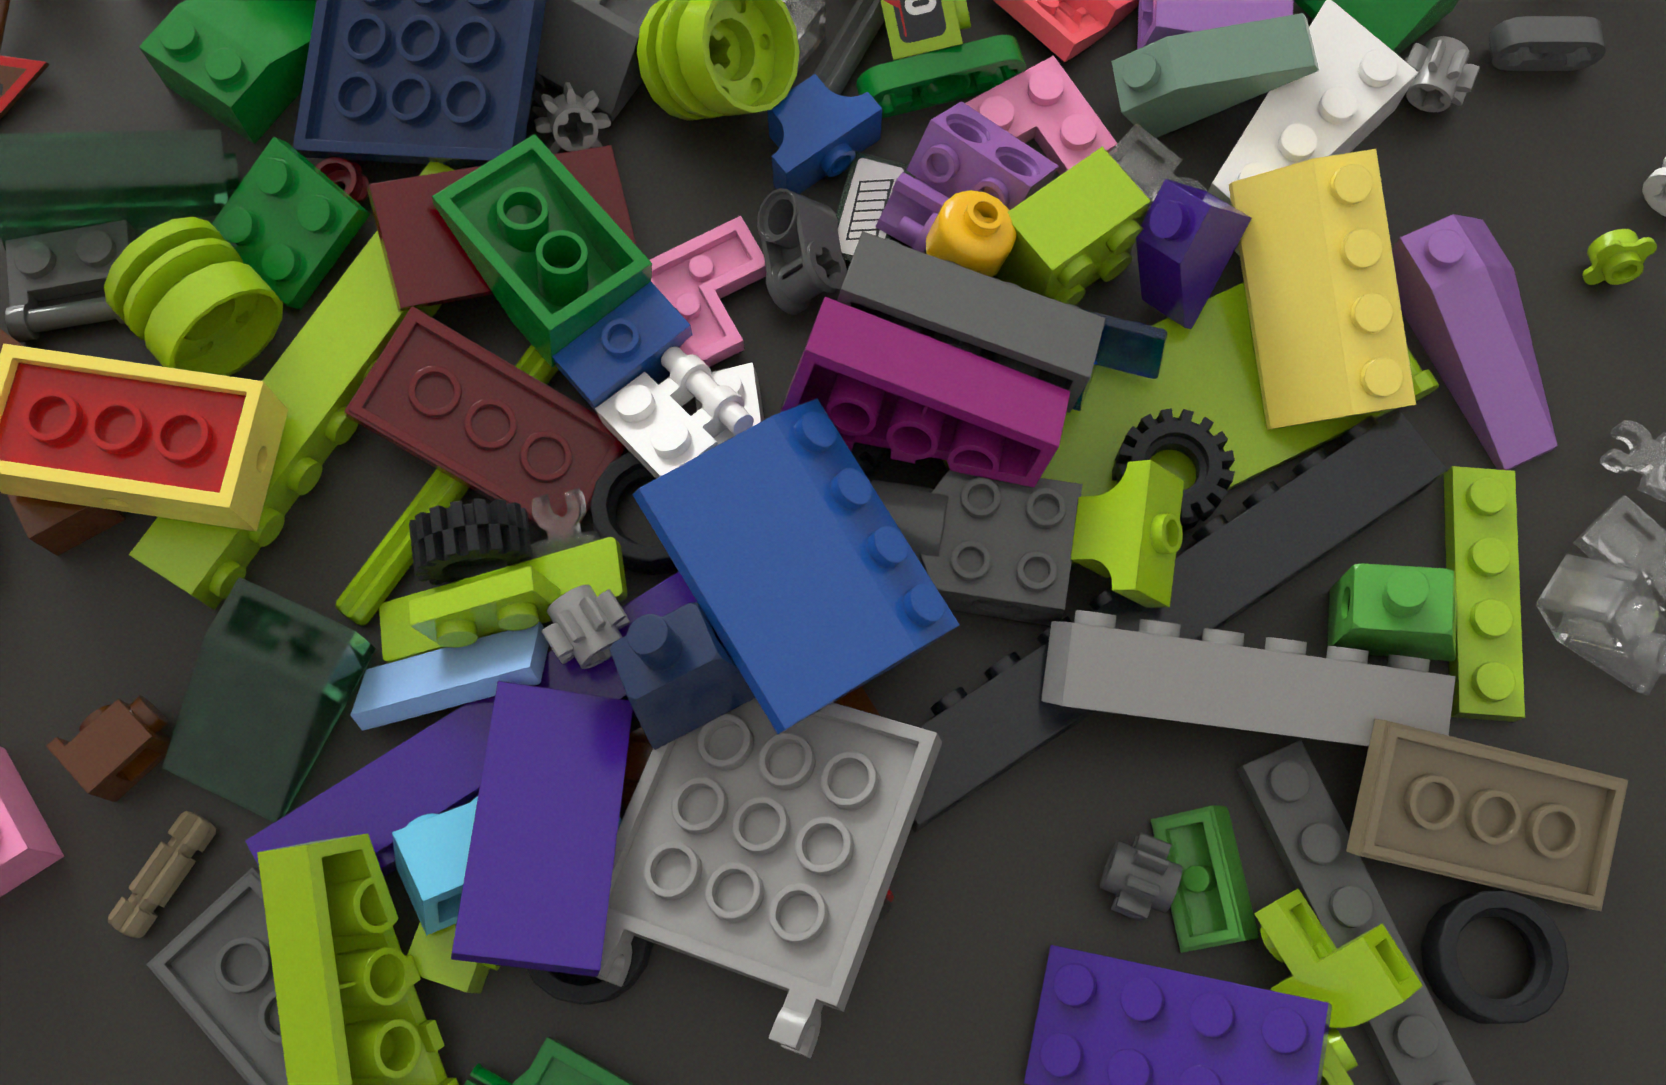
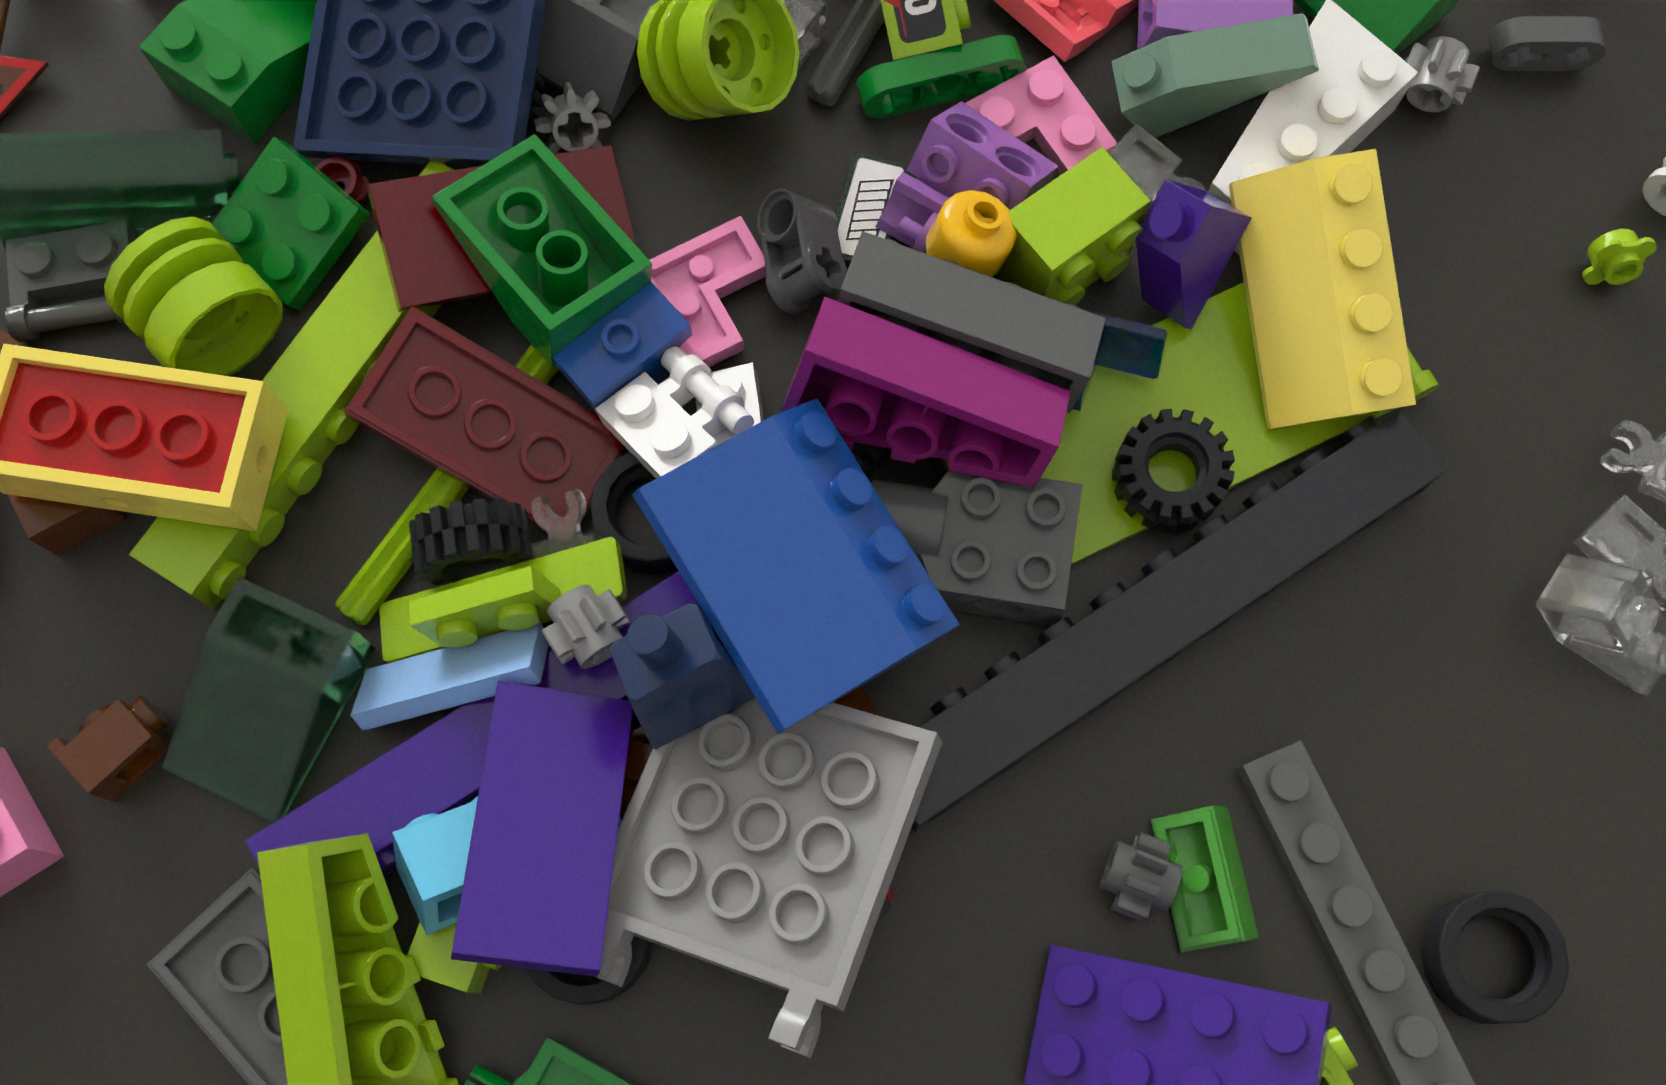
(161, 875): dark tan axle -> none
(819, 133): blue brick -> none
(1133, 533): lime brick -> none
(1237, 685): light grey brick -> none
(1356, 979): lime brick -> none
(1395, 611): bright green torso -> none
(1474, 329): medium lavender wedge -> none
(1485, 563): lime plate -> none
(1487, 815): dark tan tile -> none

